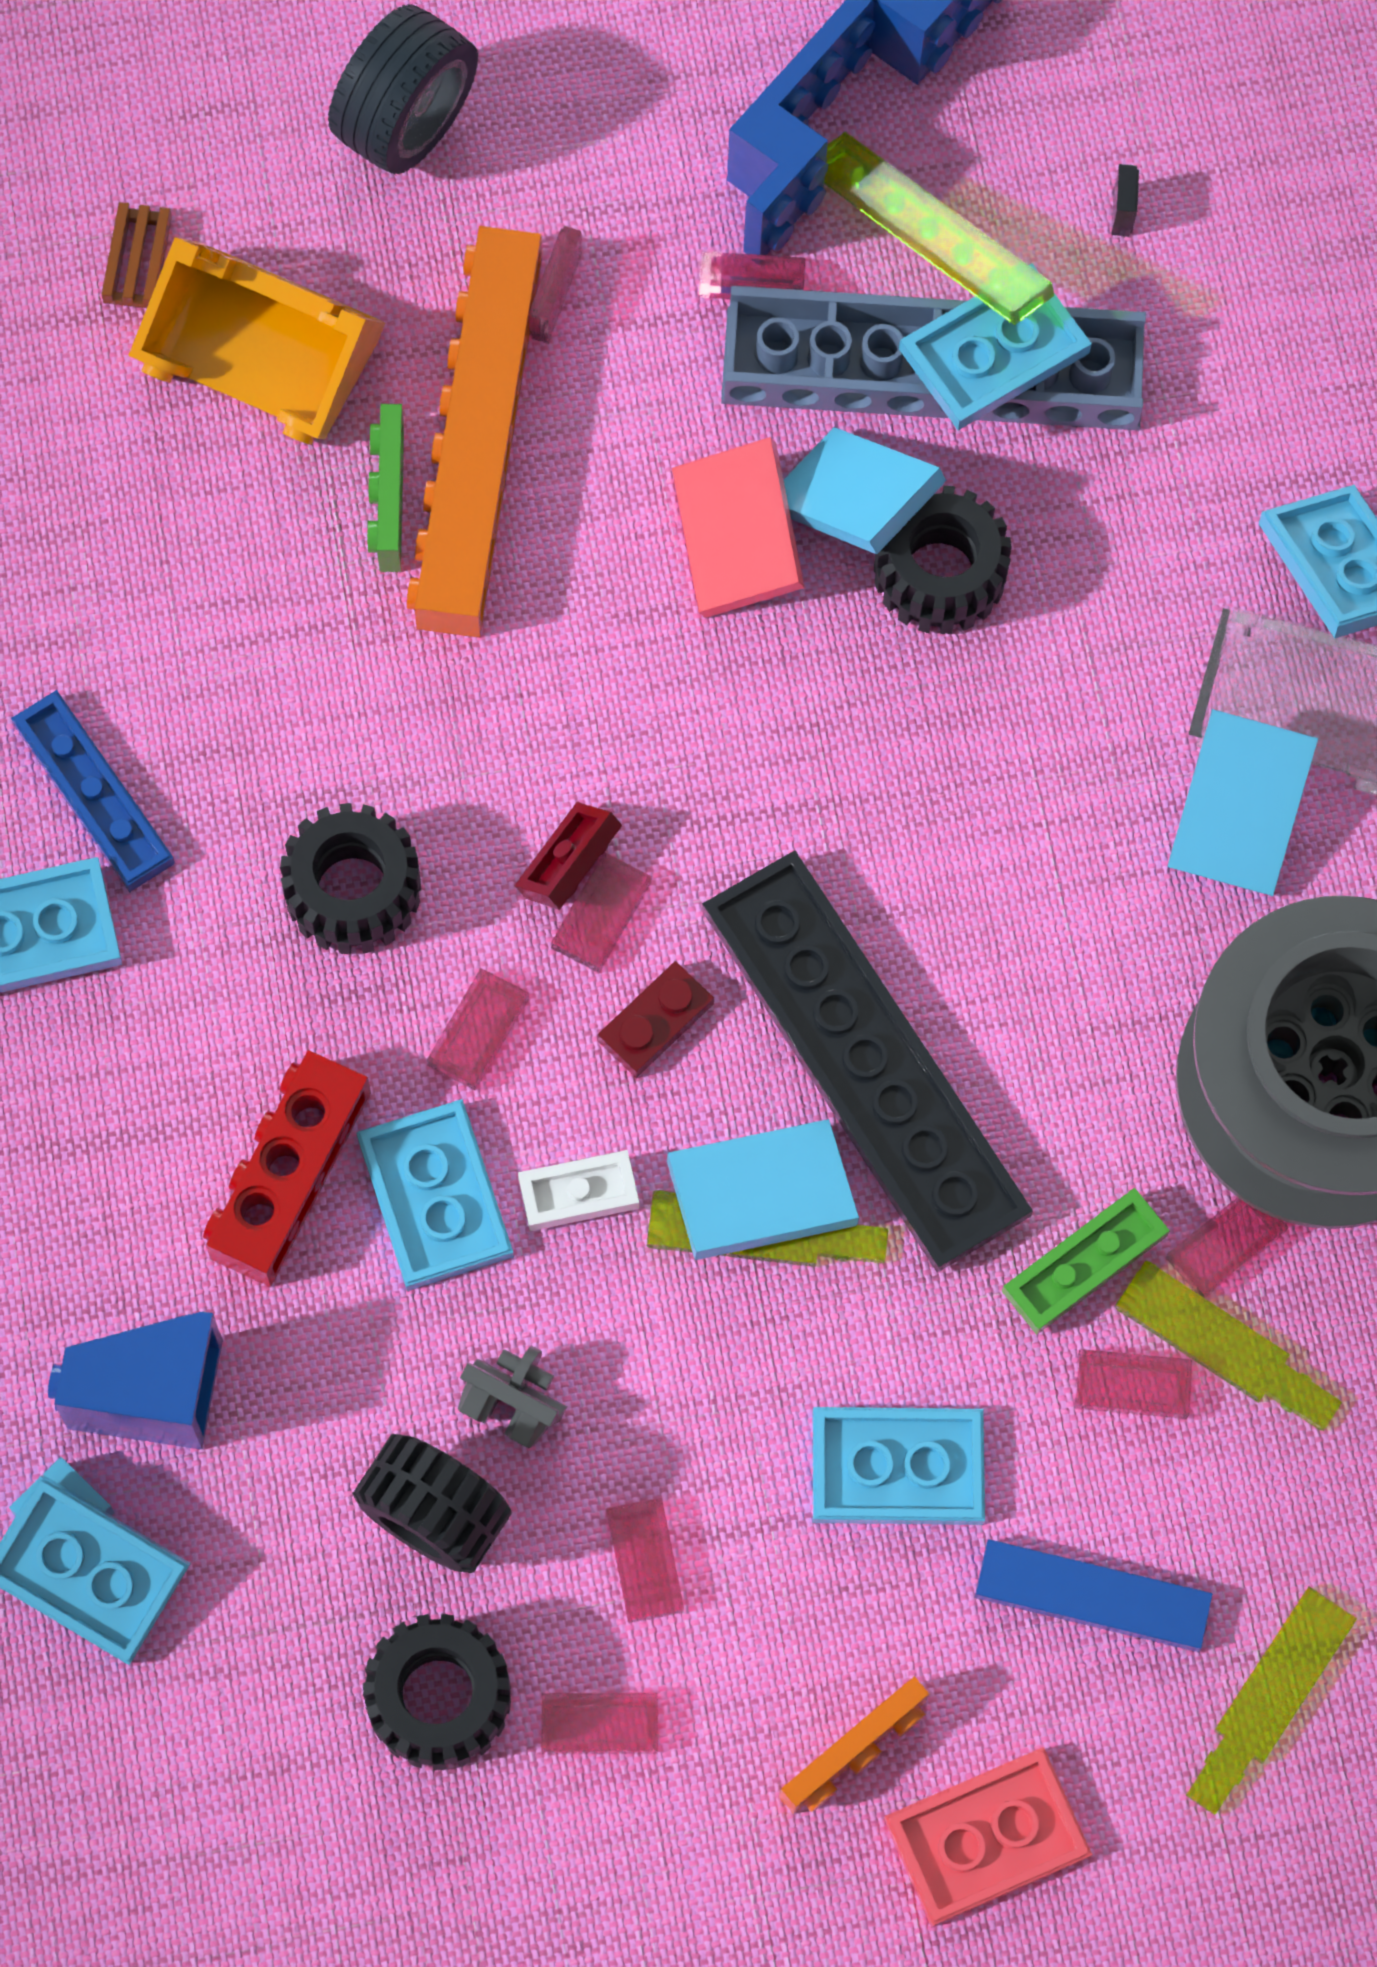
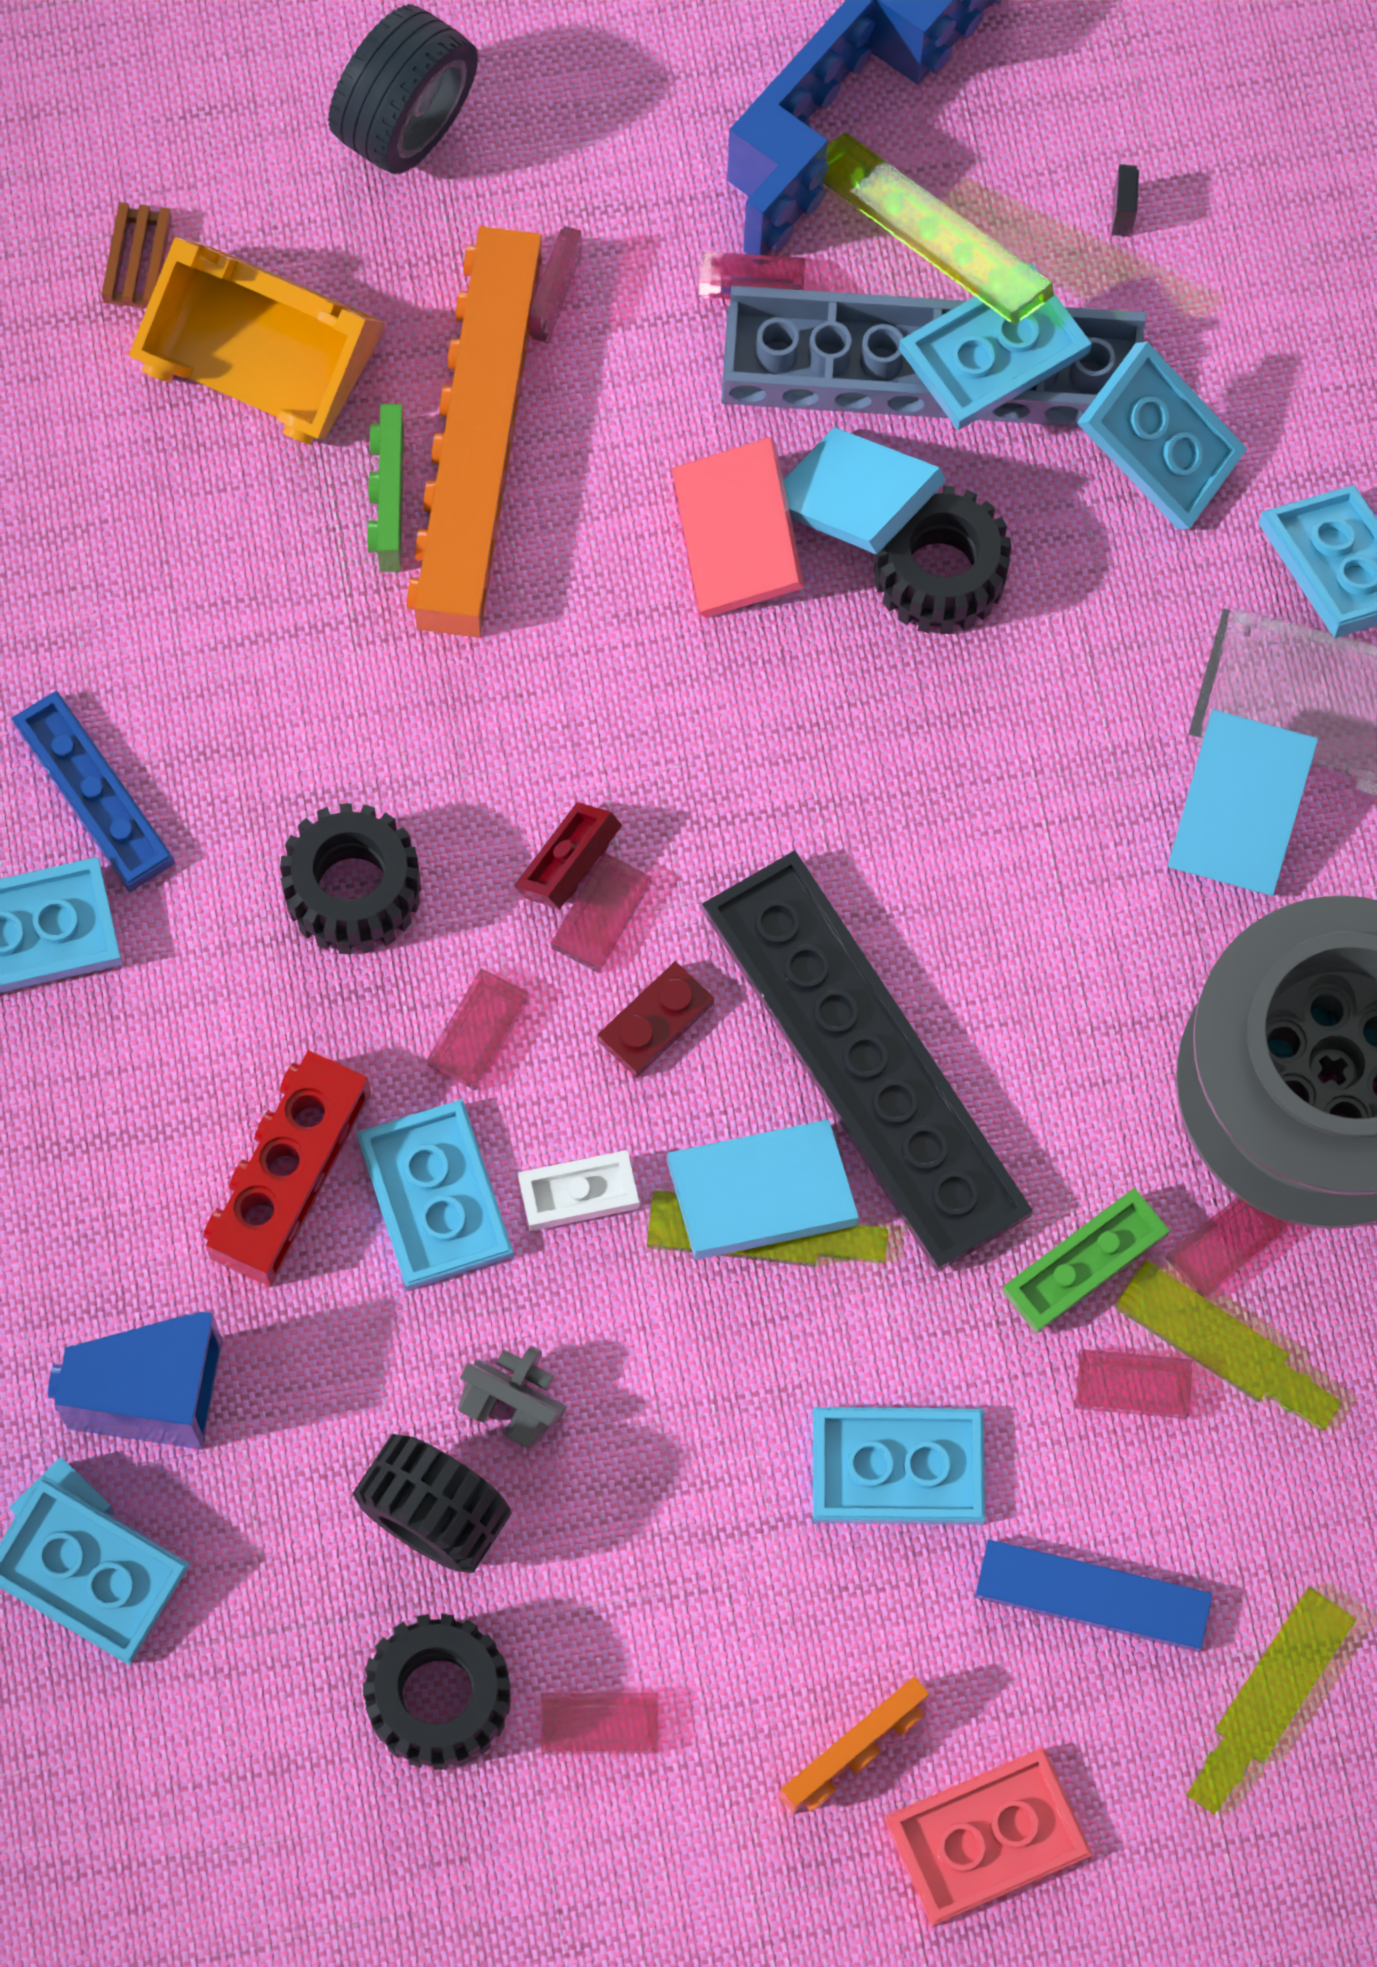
(644, 1560): clear pink tile -> none
(1162, 435): none -> medium azure plate

